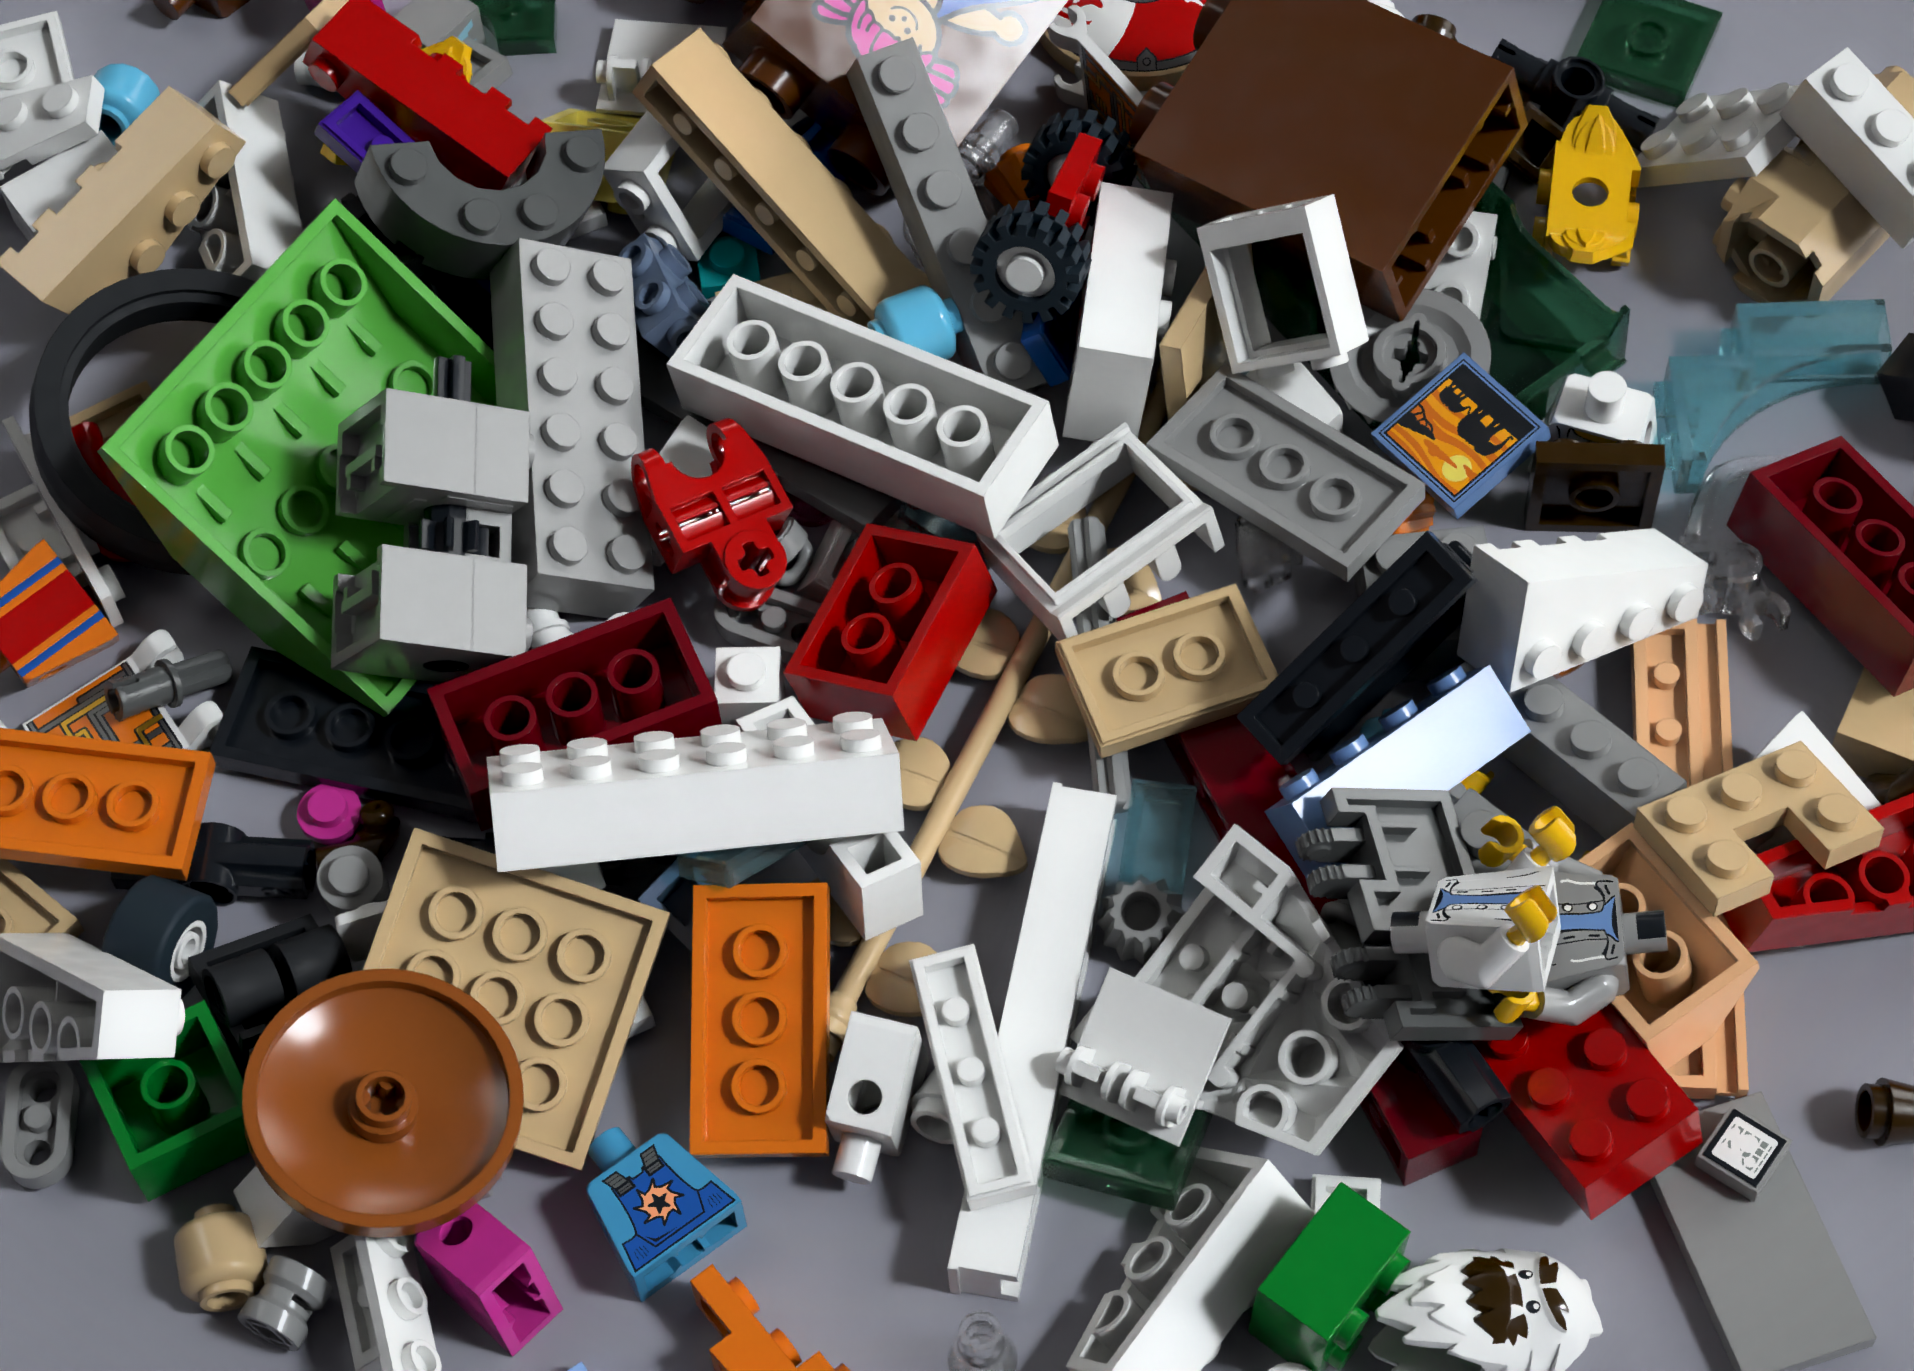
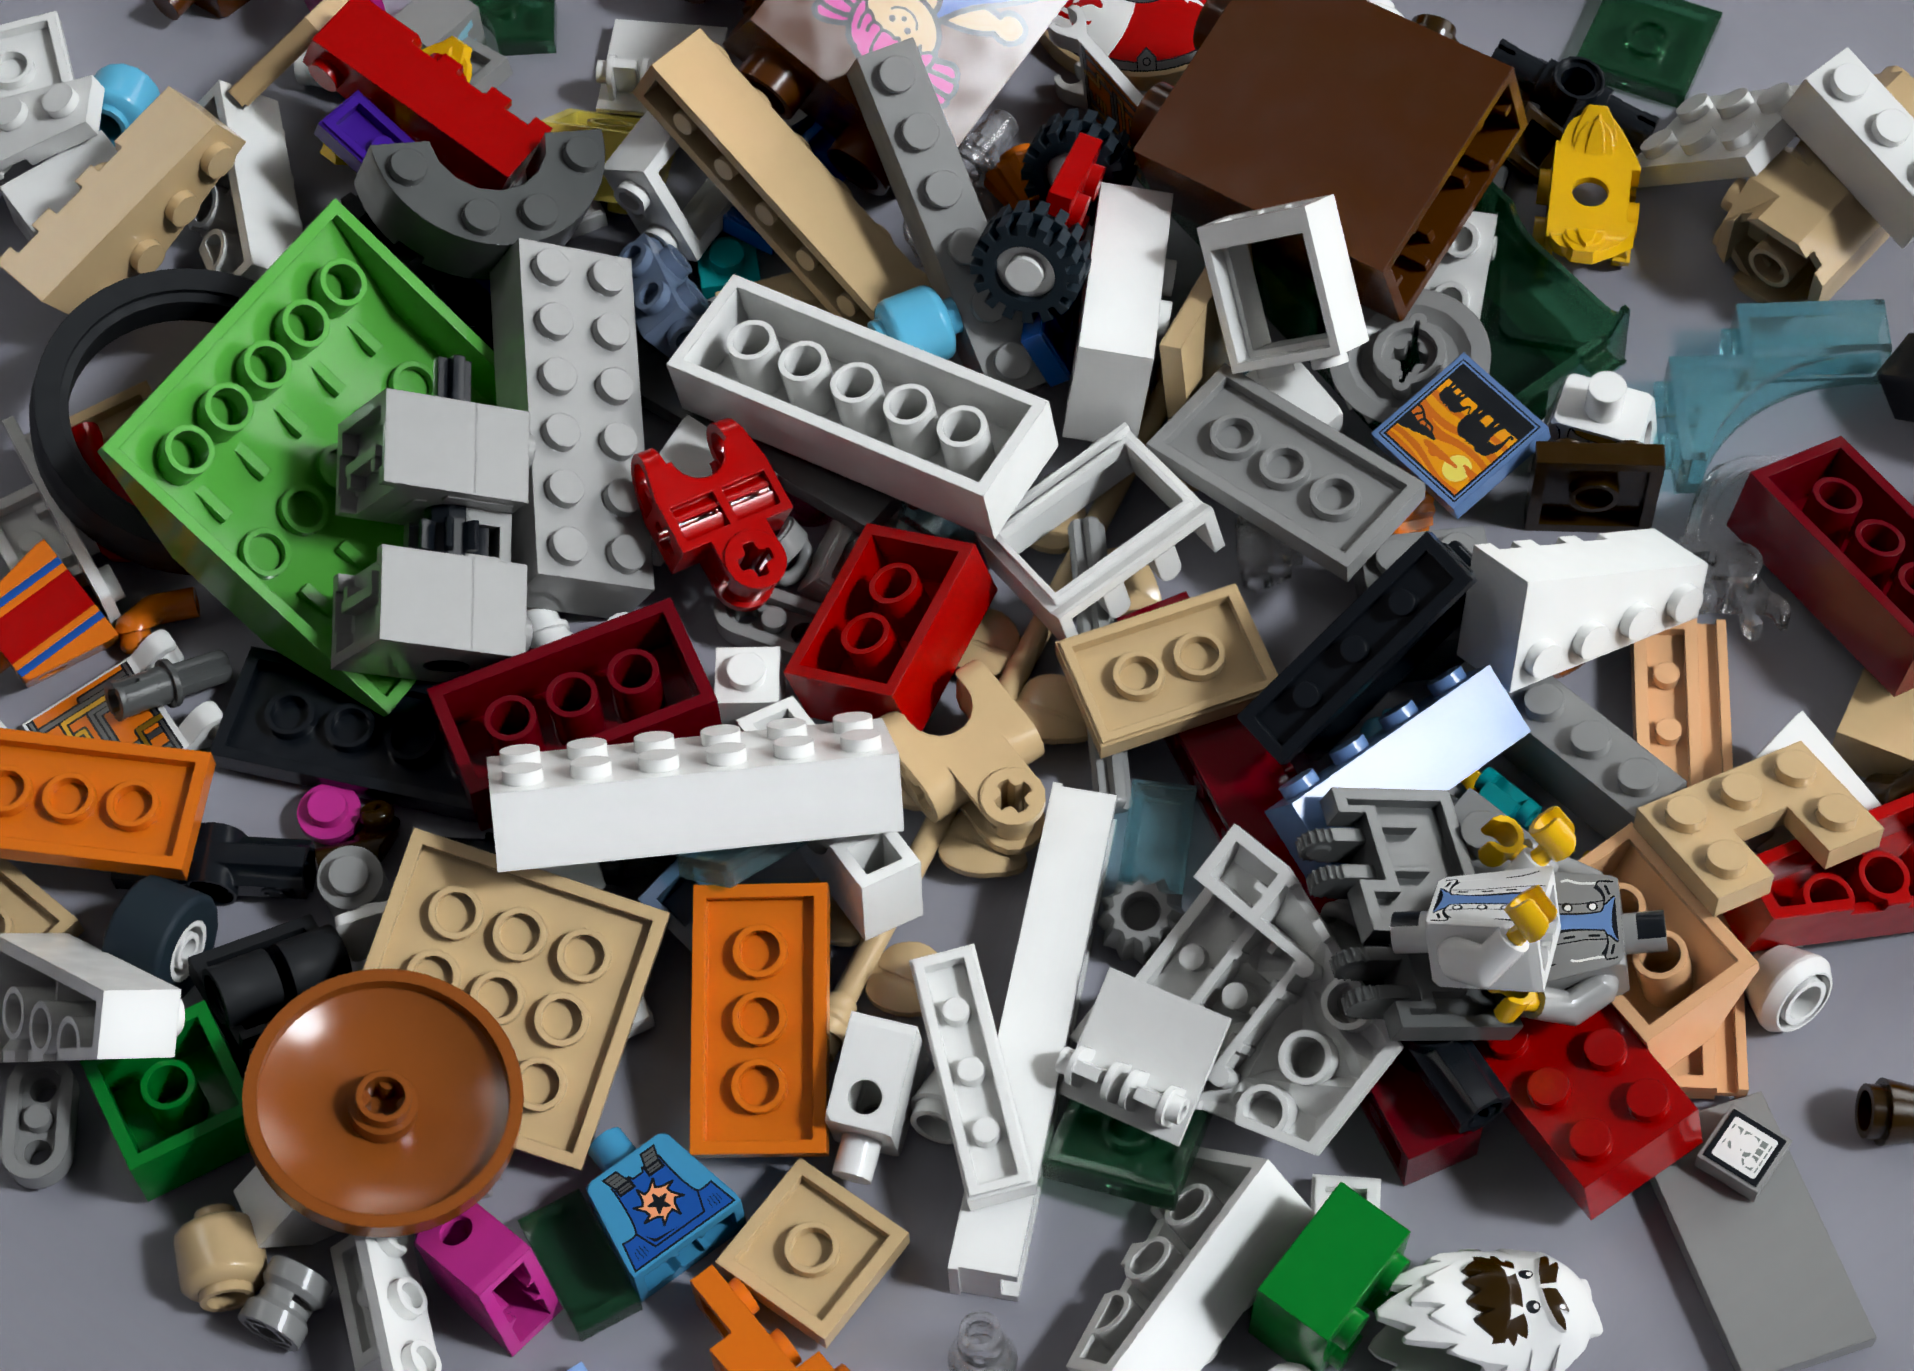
(154, 611): none -> orange arm
(580, 1265): none -> clear green tile
(813, 1252): none -> tan plate
(979, 766): none -> tan piece
(1507, 797): none -> teal piece
(1788, 987): none -> white cone

